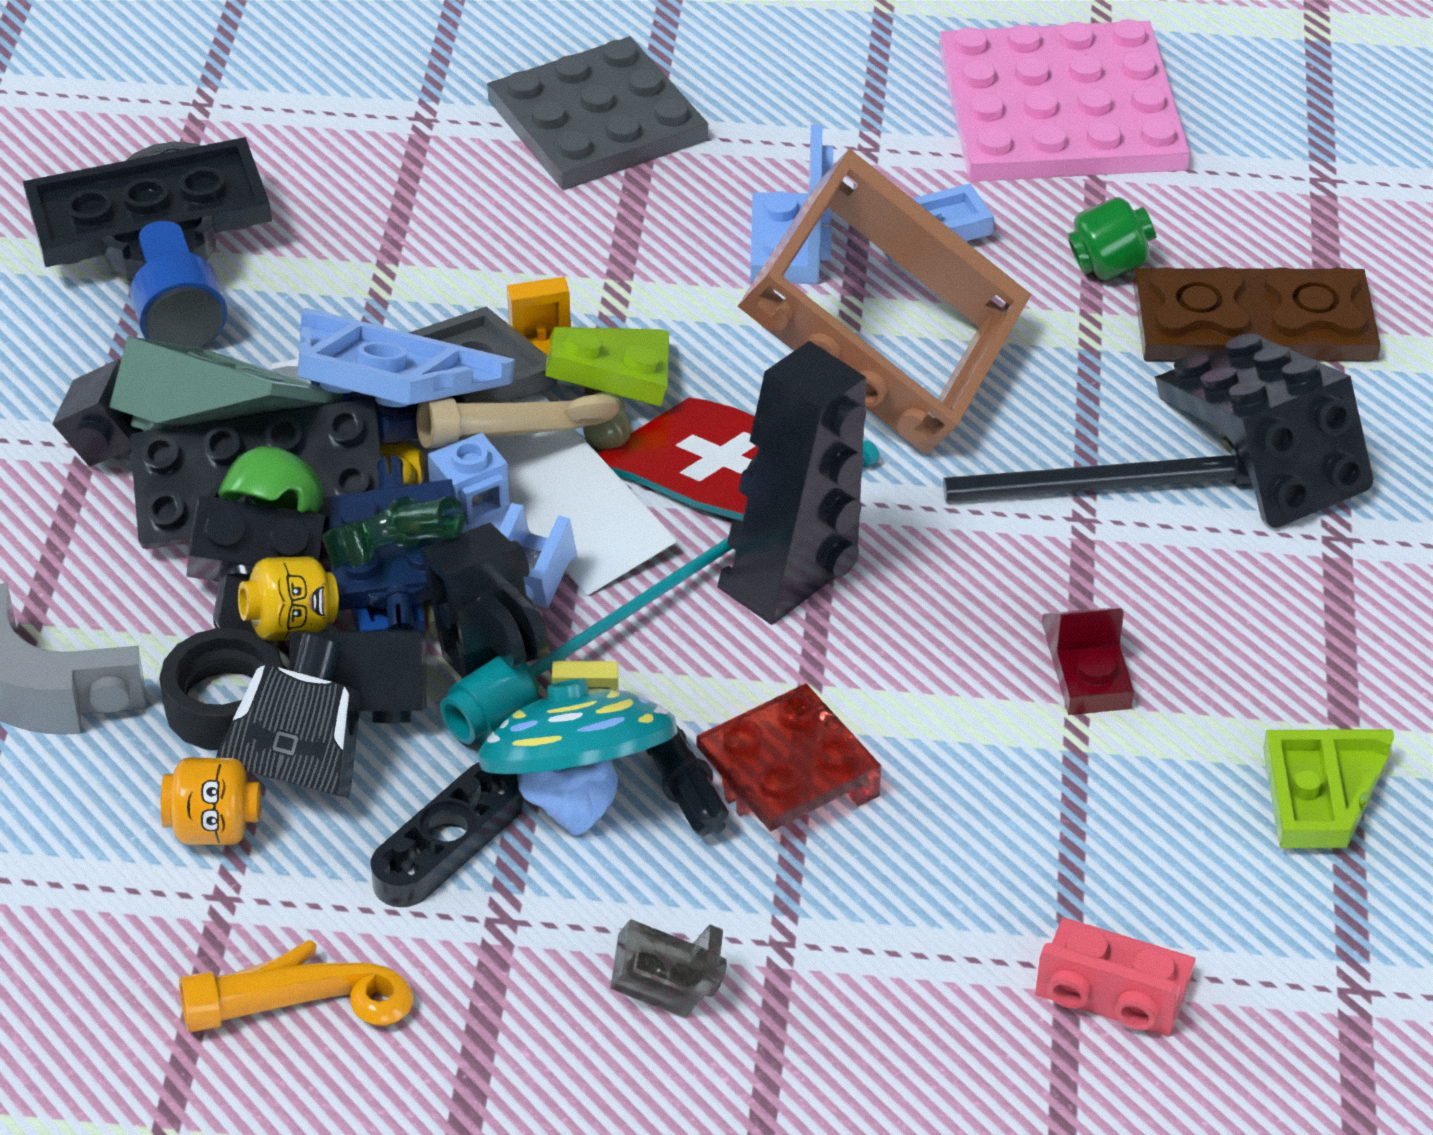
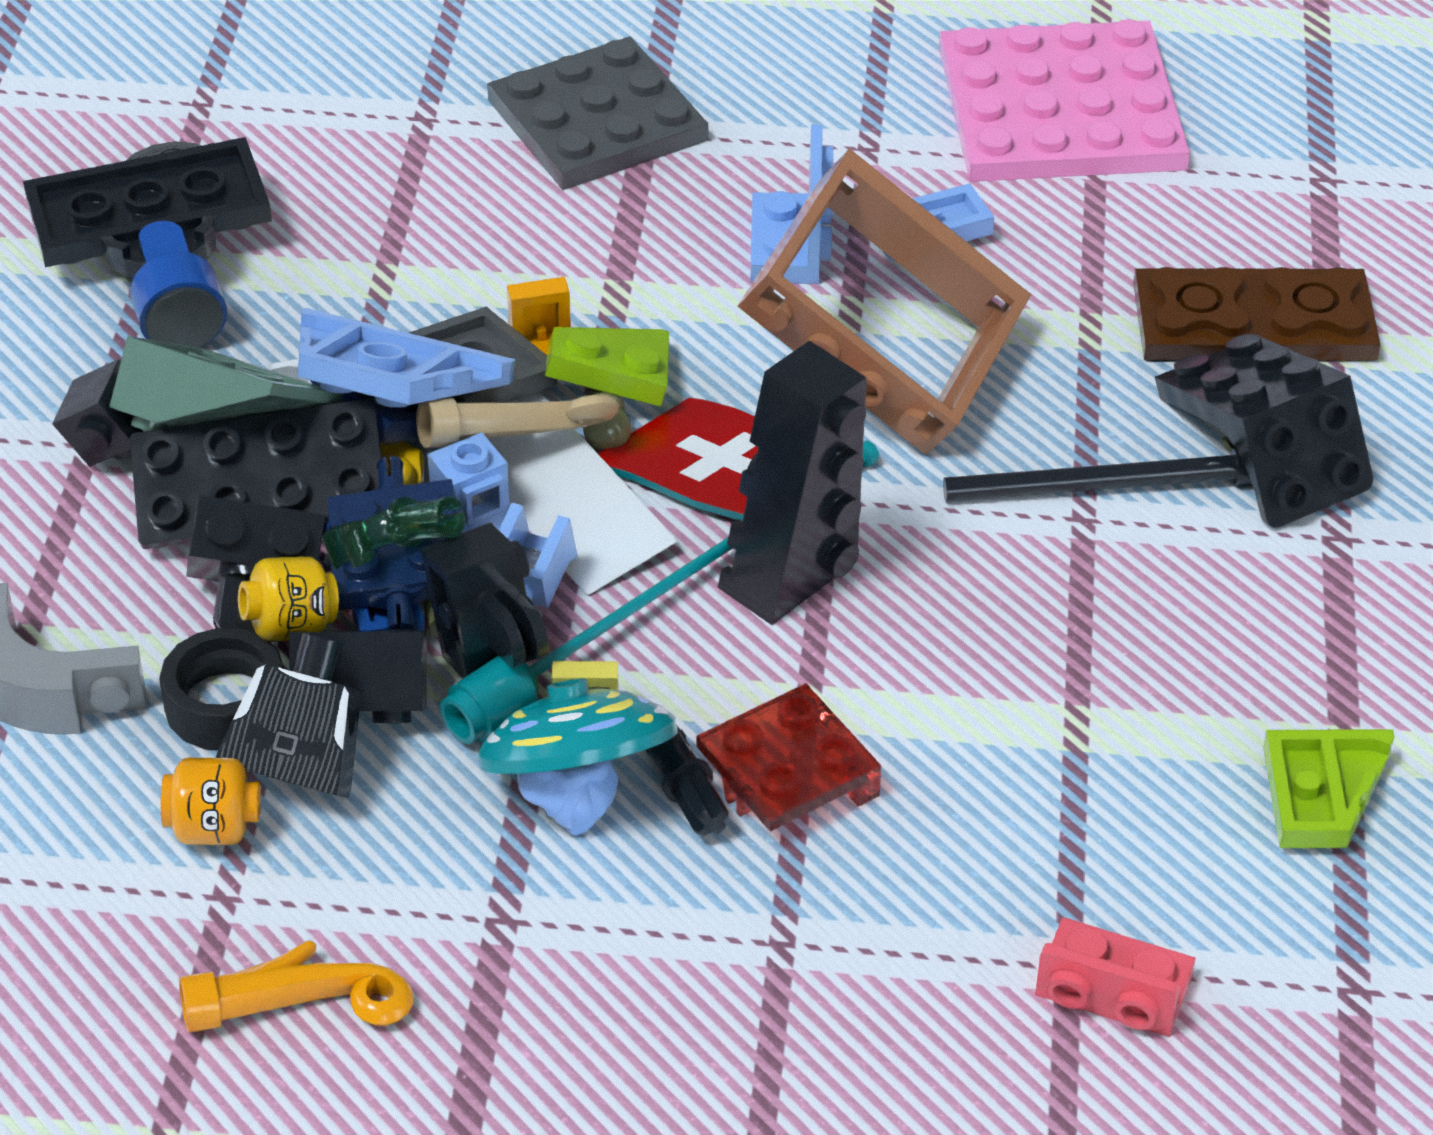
(273, 479): bright green hair -> none
(438, 858): black beam -> none
(667, 968): clear smoke bracket -> none
(1089, 659): dark red slope -> none
(1111, 239): green head -> none

